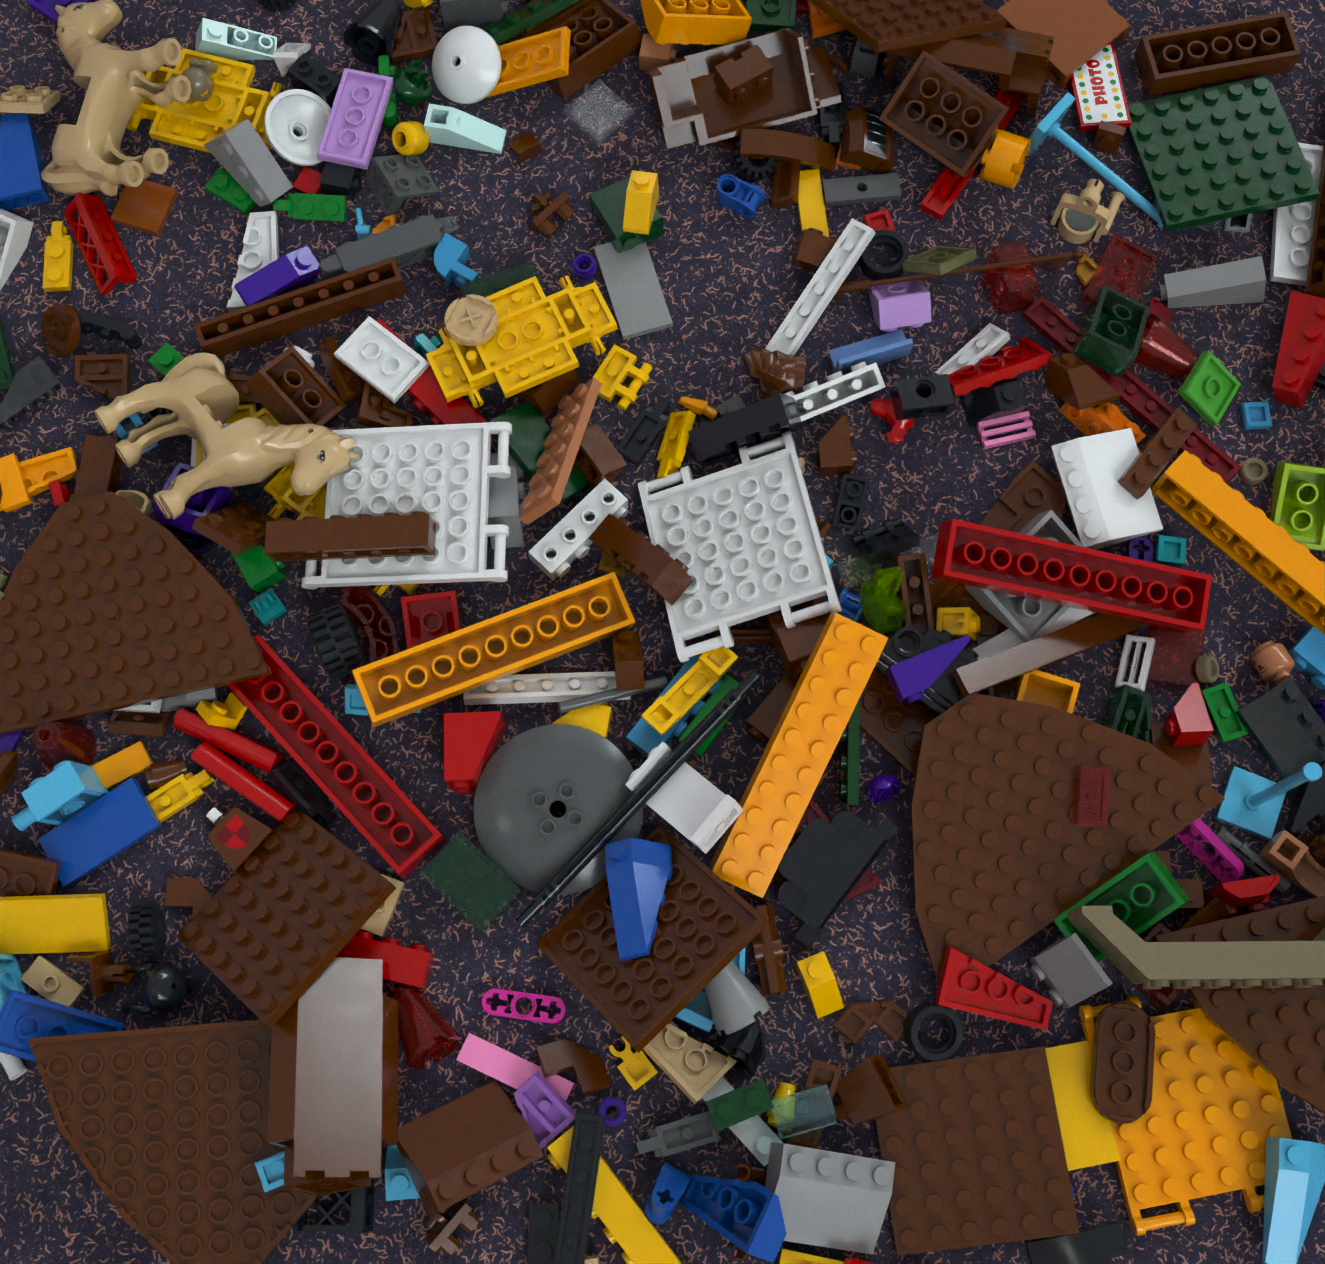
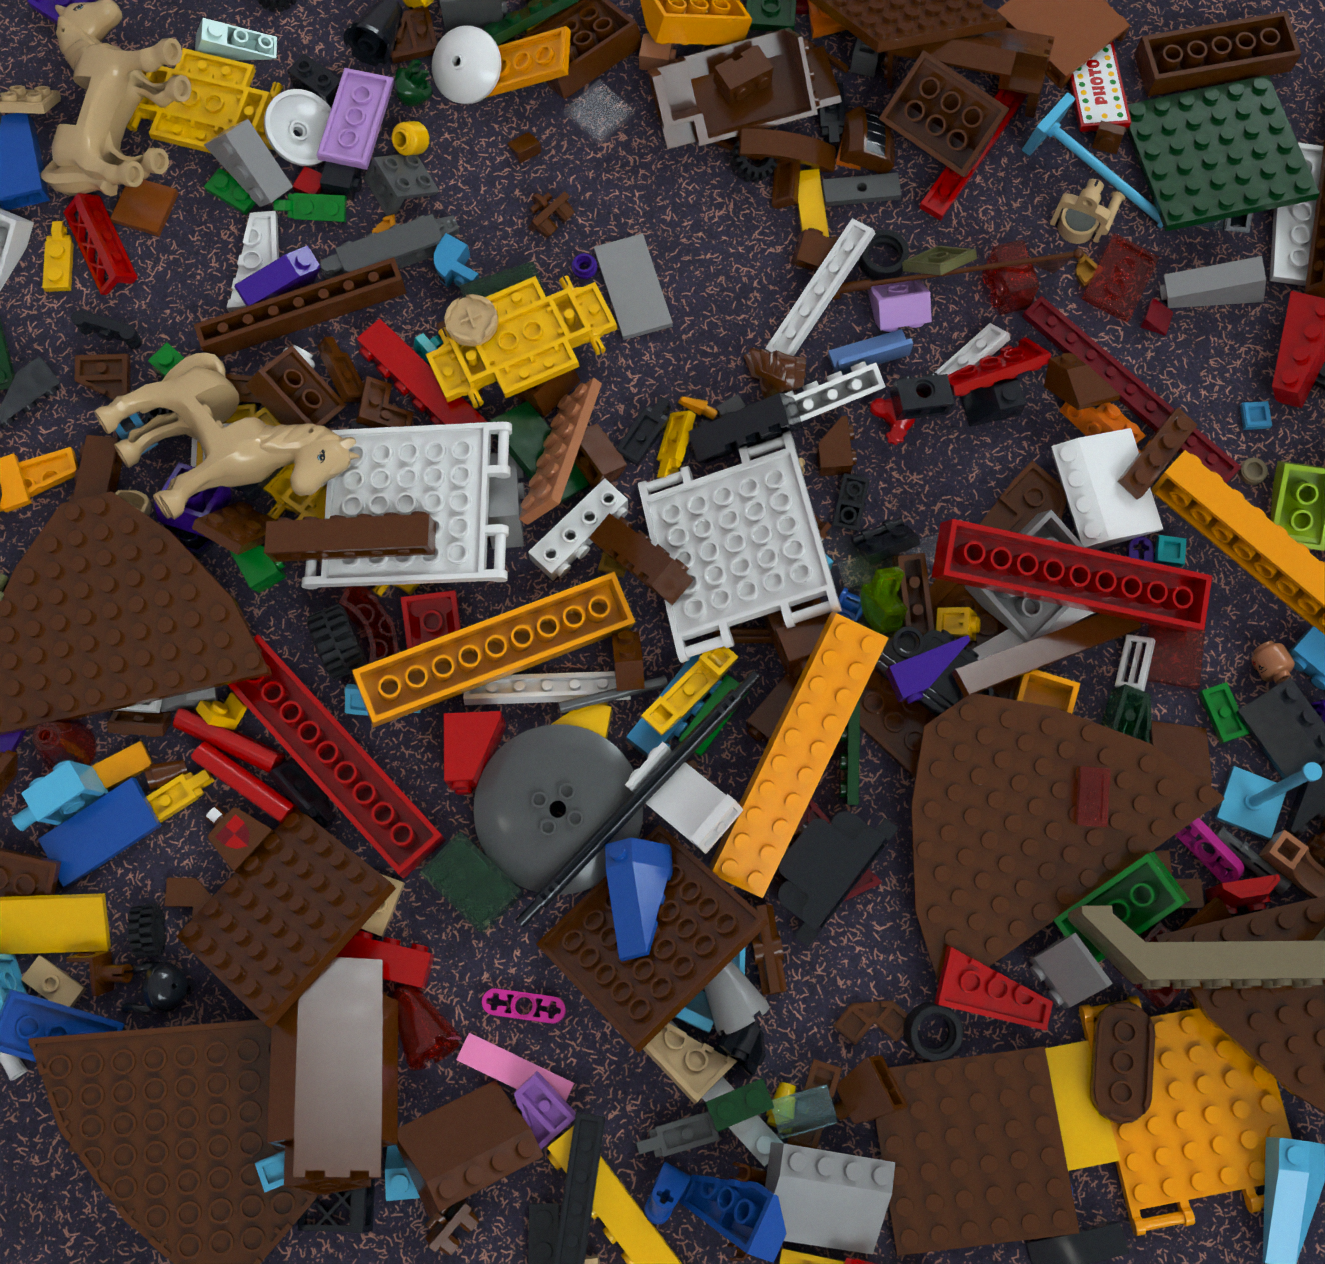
(59, 493): red tile -> none
(61, 330): reddish brown tile -> none
(200, 77): dark tan piece -> none
(267, 606): teal tile -> none
(289, 54): white slope -> none
(361, 229): medium azure hand -> none
(381, 359): white tile -> none
(391, 116): green hinge -> none
(459, 129): light aqua slope -> none
(565, 1056): reddish brown tile -> none
(609, 209): dark green brick -> none
(613, 373): yellow plate -> none
(619, 1104): dark purple plate -> none
(636, 1066): yellow plate -> none
(640, 202): yellow slope -> none
(740, 197): blue piece -> none
(820, 984): yellow slope -> none
(879, 220): red tile -> none
(882, 788): dark purple plate -> none
(1005, 159): light orange brick -> none
(1027, 424): bright pink tile -> none
(1112, 331): clear green brick -> none
(1164, 350): clear red cone -> none
(1189, 720): slope -> none
(1207, 669): dark tan tile -> none
(1209, 388): bright green tile -> none

